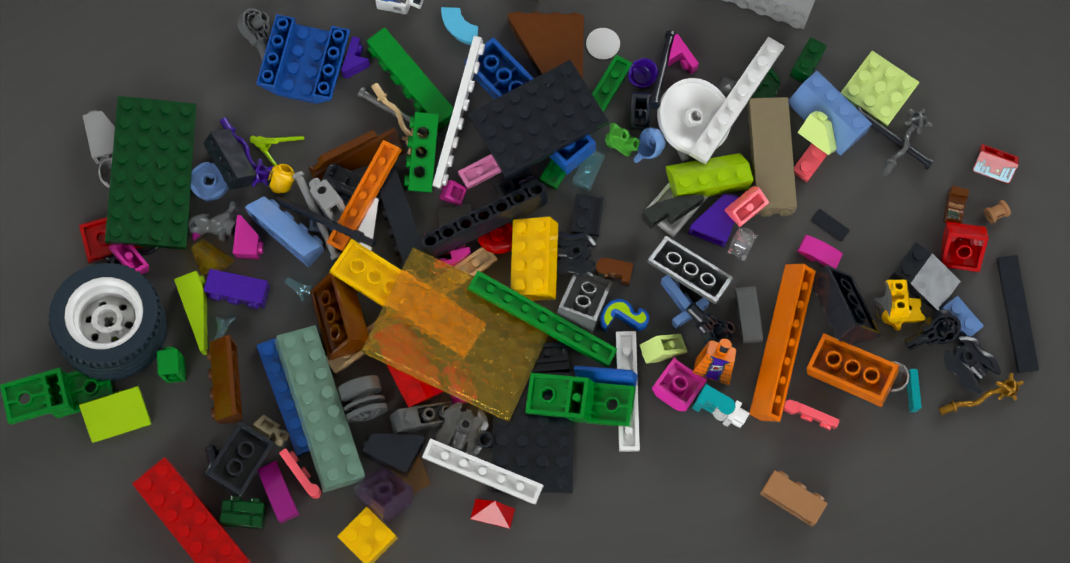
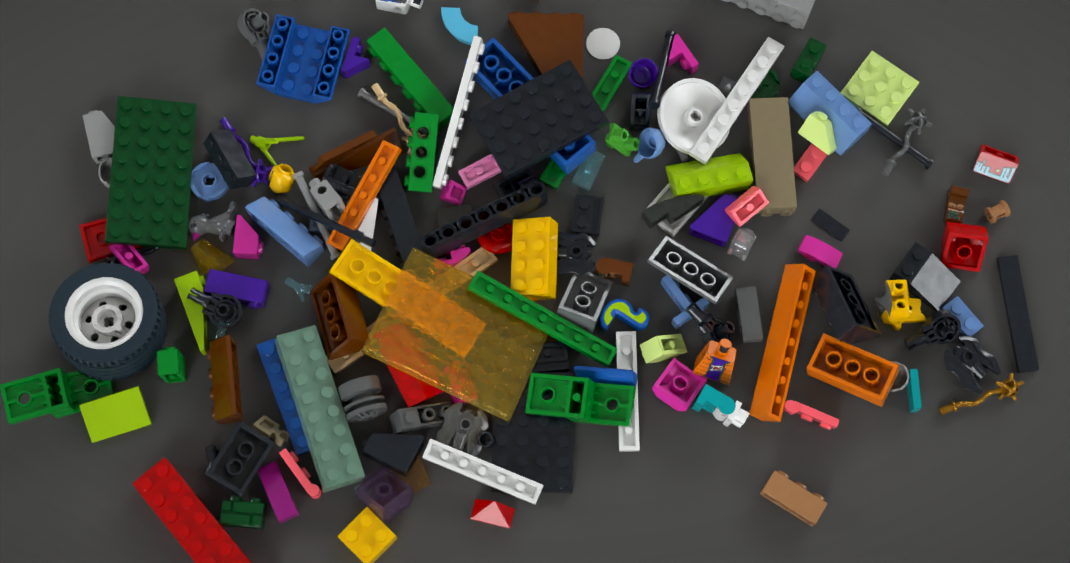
(219, 308): none -> black pin

